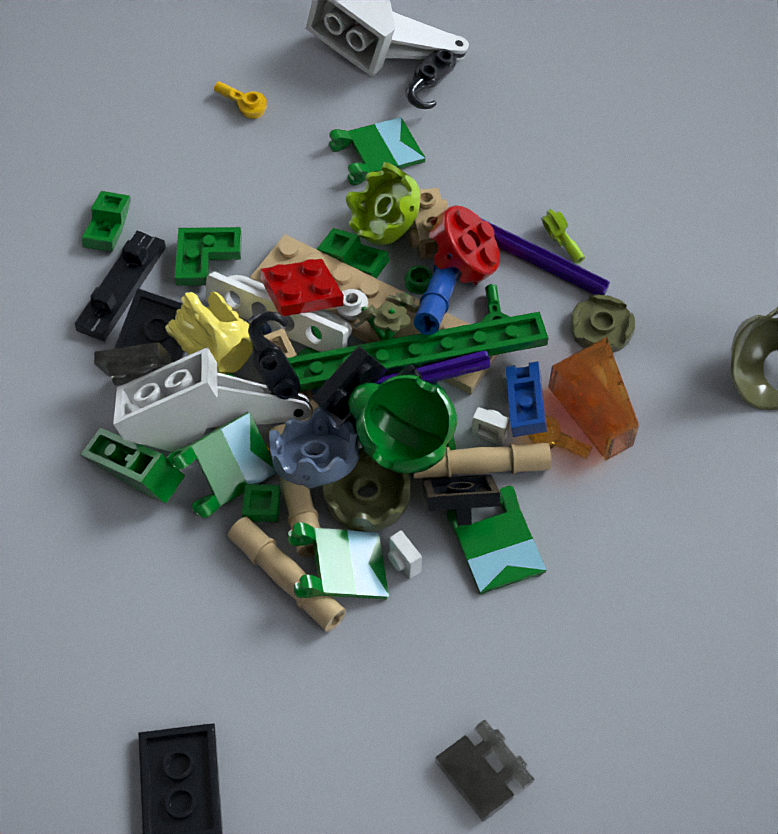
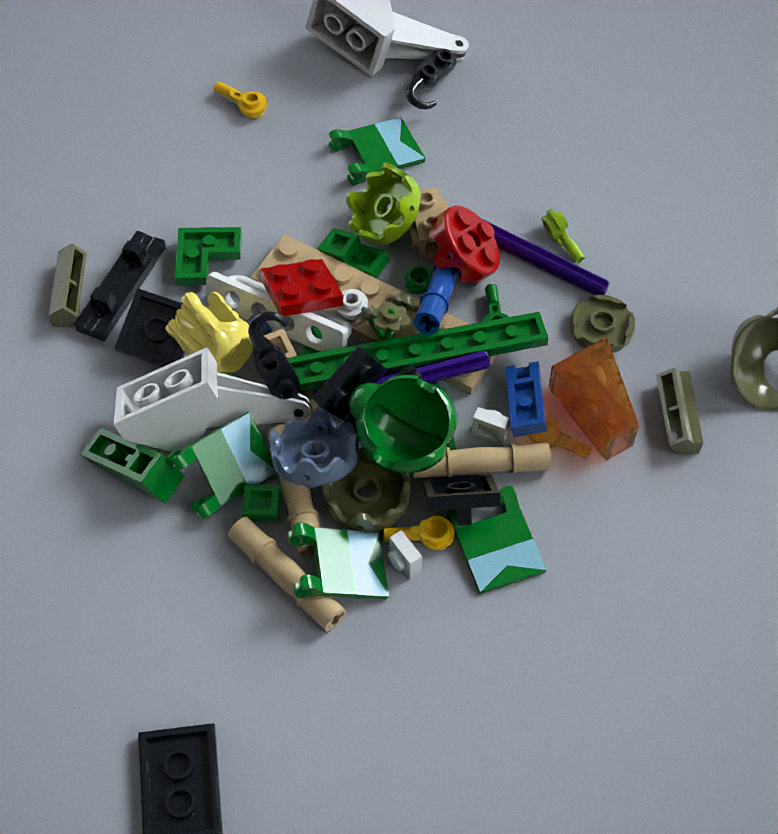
(63, 285): none -> olive piece
(107, 221): green slope -> none
(131, 362): clear smoke plate -> none
(434, 533): none -> yellow plate
(476, 778): clear smoke plate -> none
(680, 411): none -> olive piece

